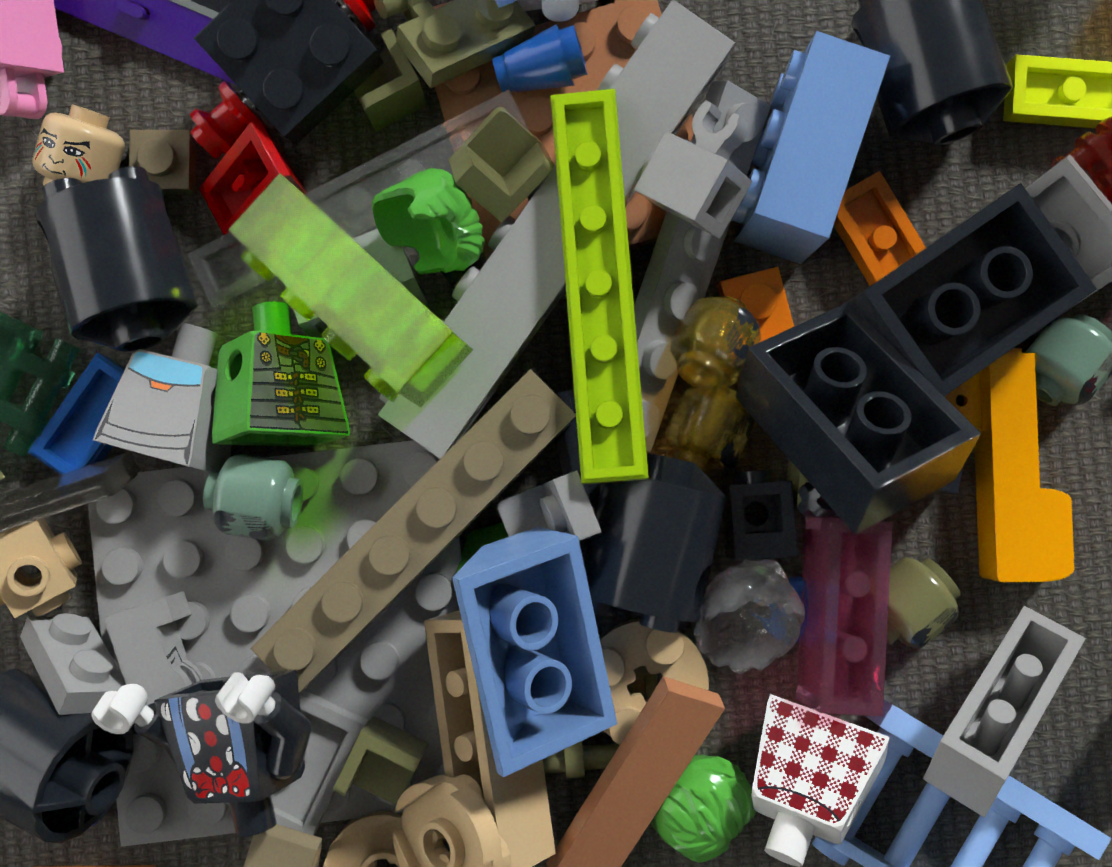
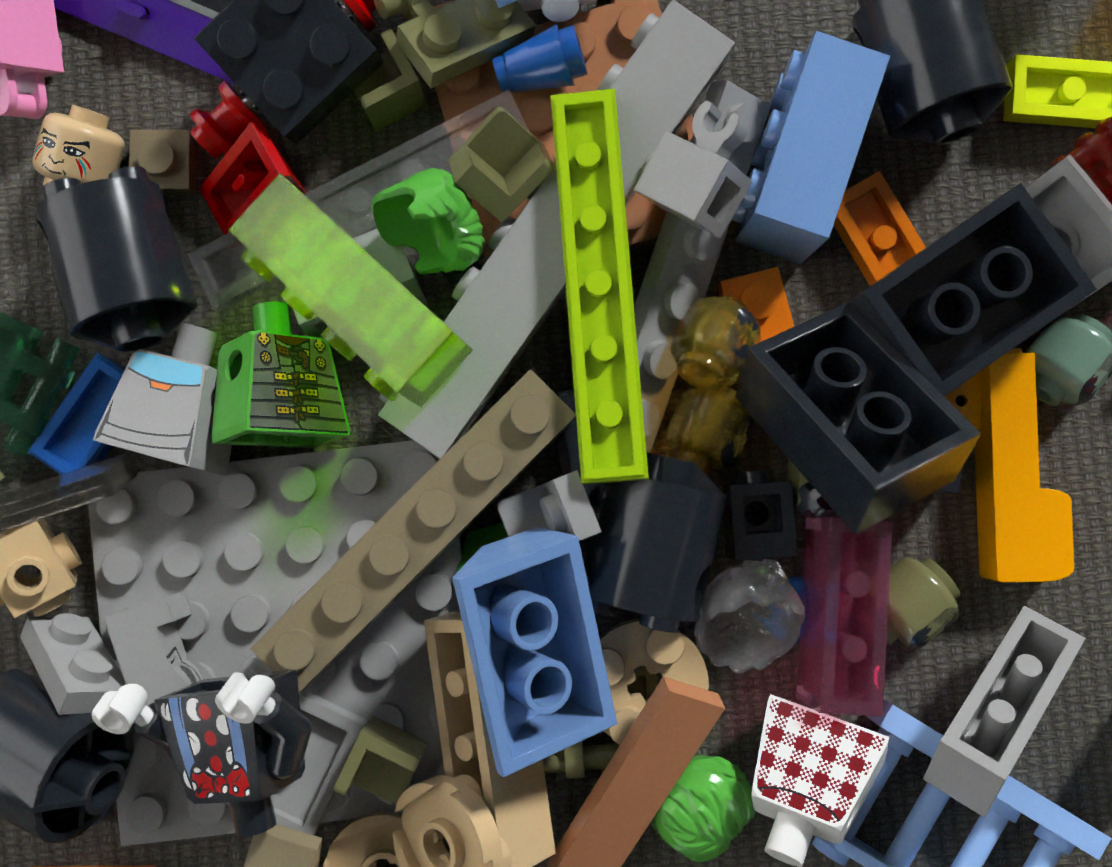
(254, 497): sand green head -> none

